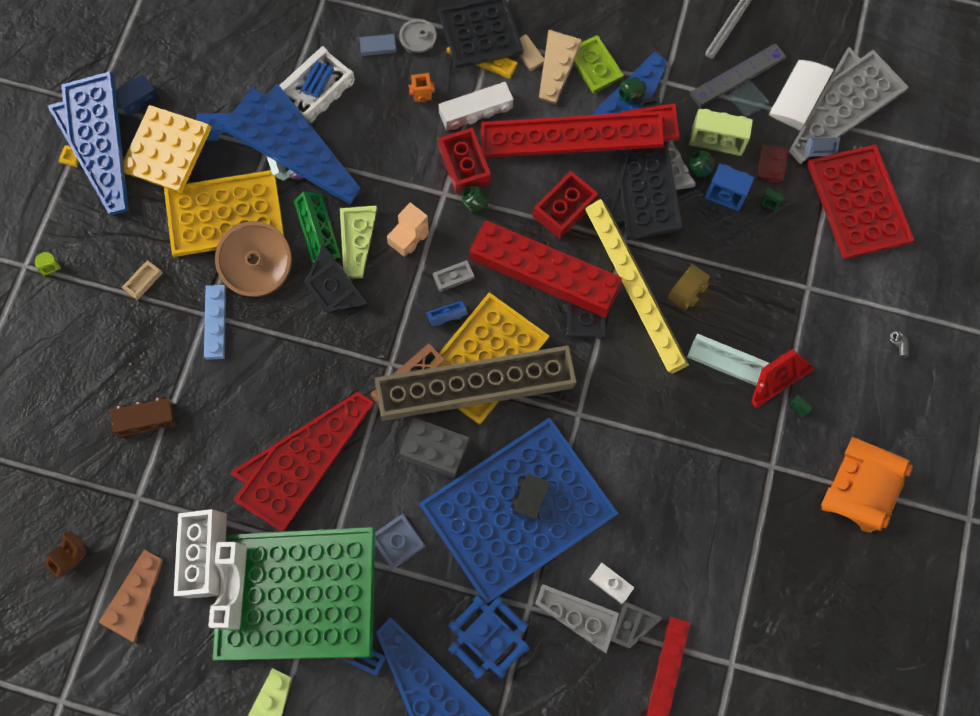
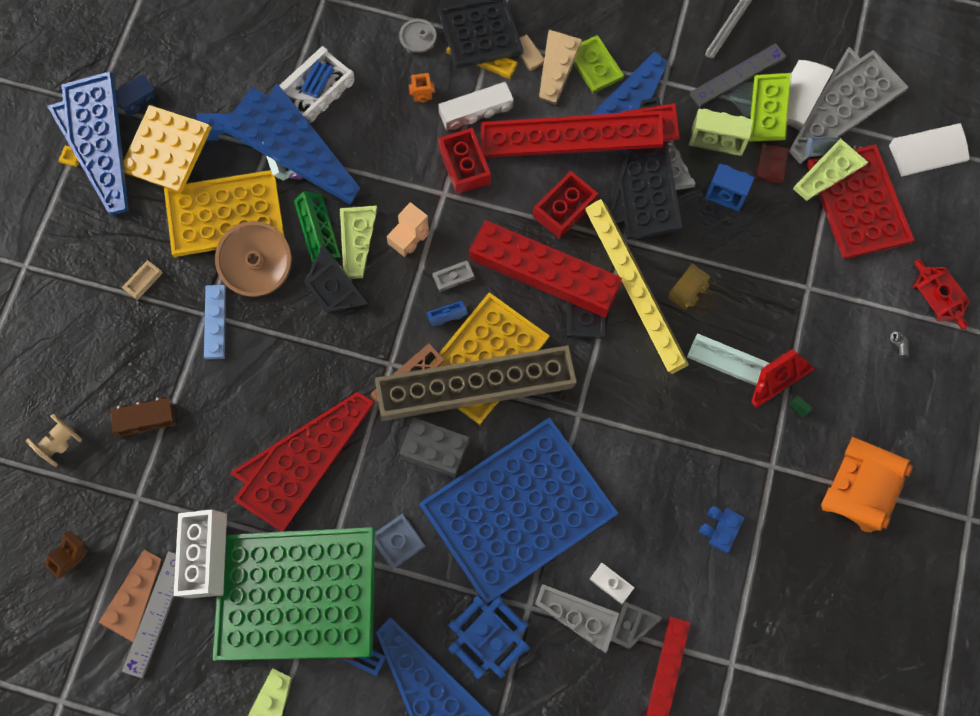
(46, 263): lime brick -> none
(56, 442): none -> tan hose
(153, 620): none -> light grey tile
(231, 564): white arch -> none
(377, 45): sand blue tile -> none
(475, 199): dark green head -> none
(530, 498): pearl dark grey brick -> none
(632, 90): dark green head -> none
(702, 163): dark green head -> none
(726, 530): none -> blue plate
(770, 107): none -> lime plate
(772, 199): dark green brick -> none
(830, 169): none -> yellowish green wing
(930, 149): none -> white slope
(946, 307): none -> red plate

